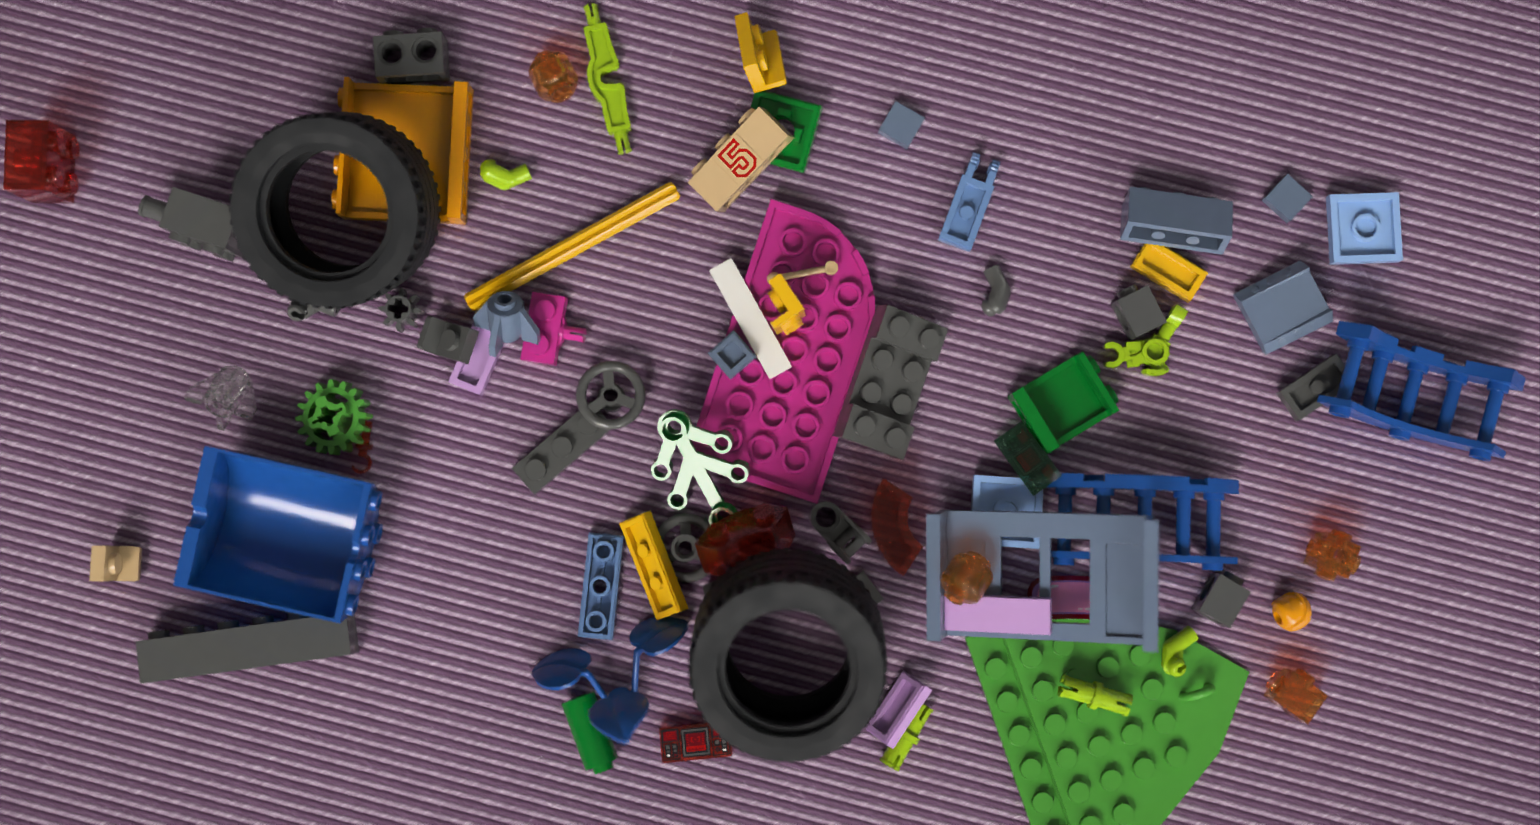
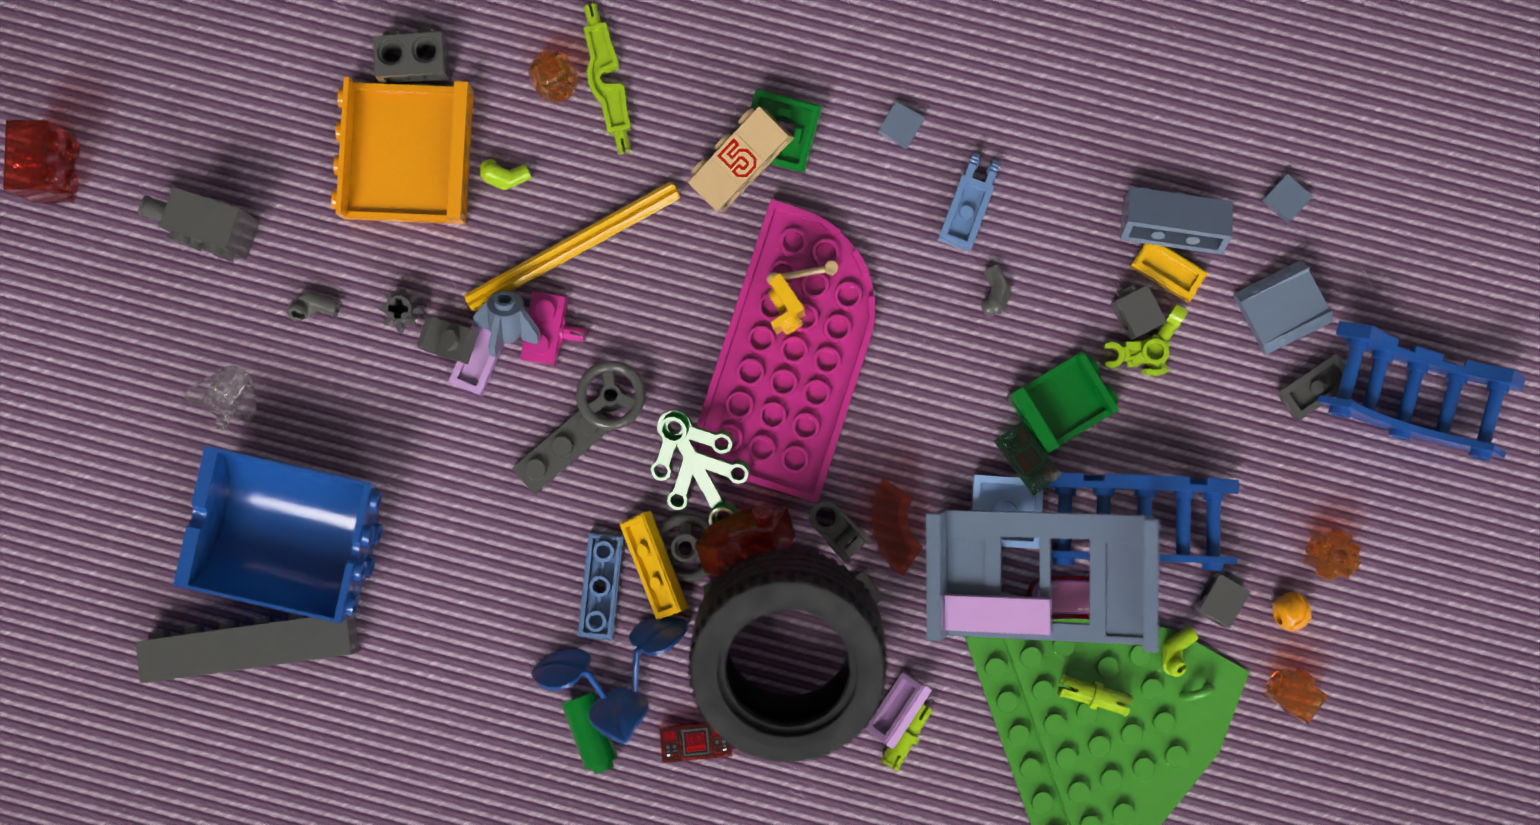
(115, 563): tan bracket -> none
(264, 223): black tyre -> none
(321, 411): bright green gear -> none
(363, 449): clear red hand -> none
(732, 355): sand blue tile -> none
(750, 318): white sticker -> none
(760, 55): yellow bracket -> none
(889, 381): dark grey piece -> none
(966, 578): clear orange head -> none
(1364, 228): light blue plate -> none

